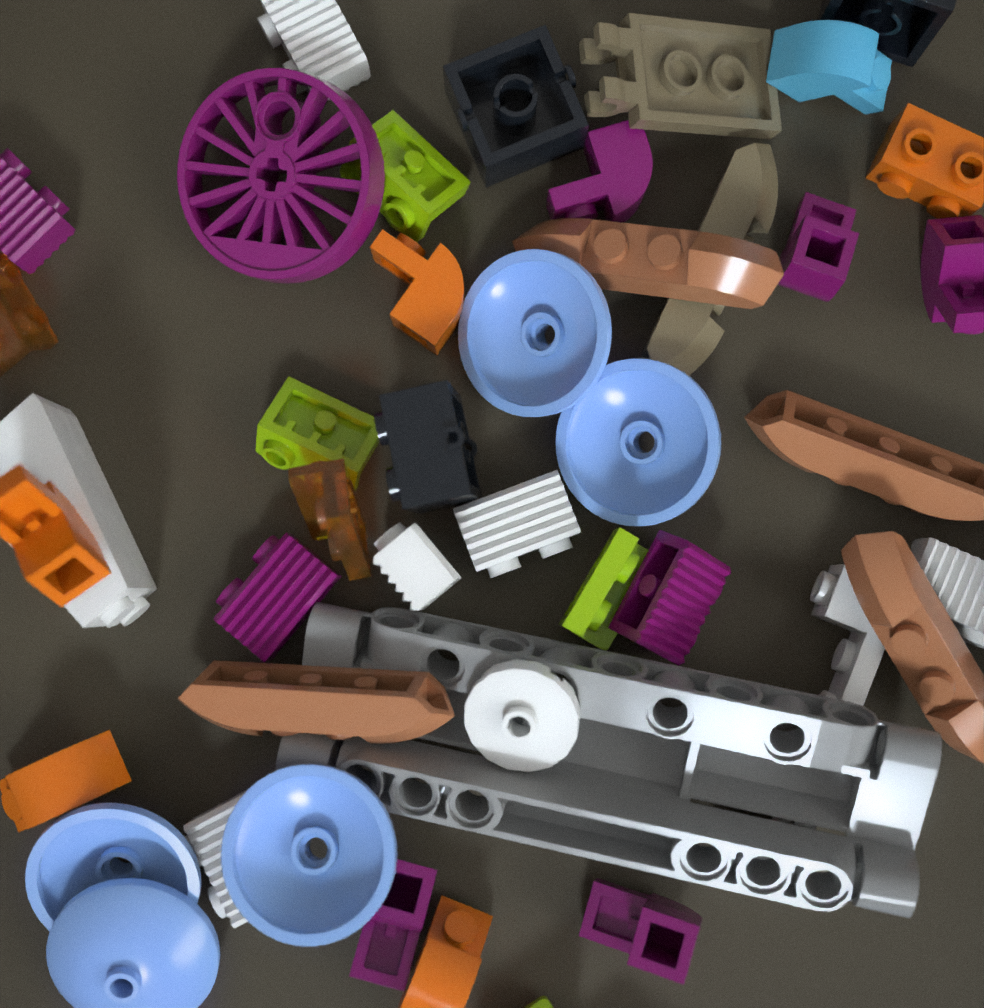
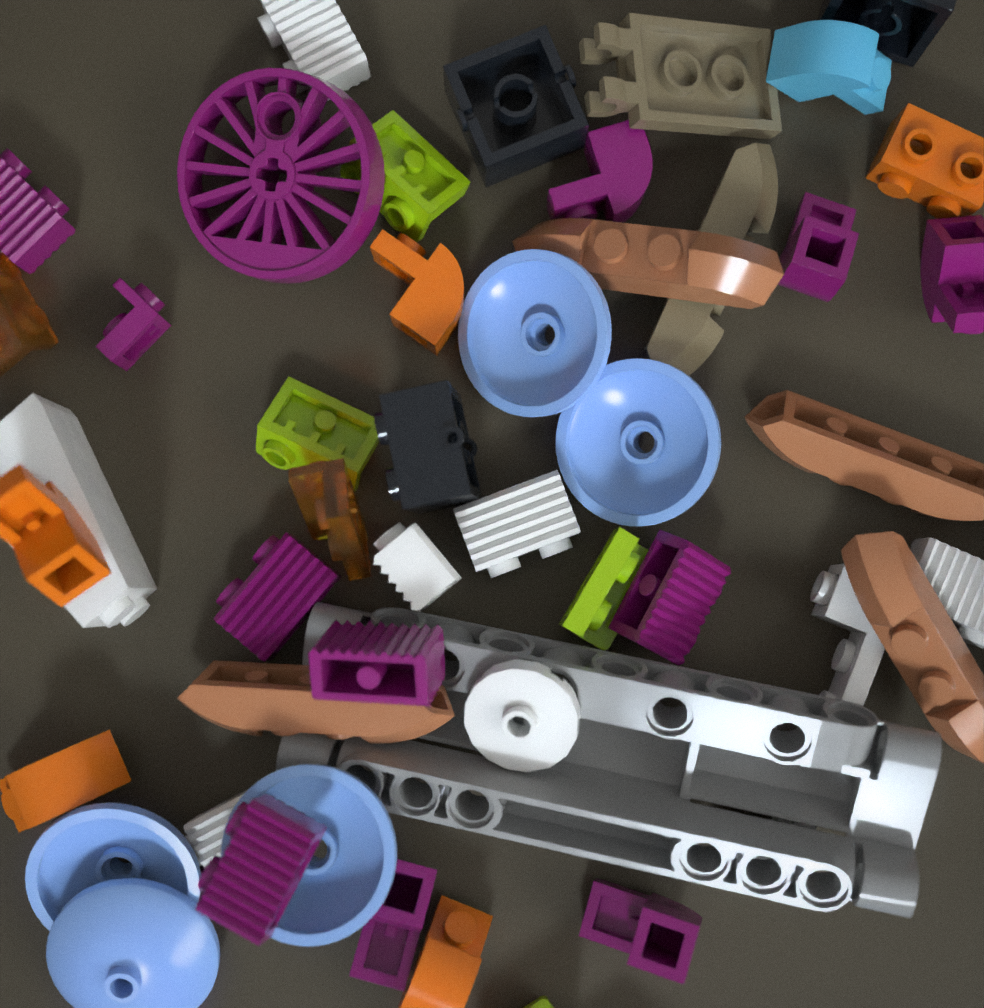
(133, 333): none -> magenta bracket
(259, 867): none -> magenta brick
(378, 663): none -> magenta brick

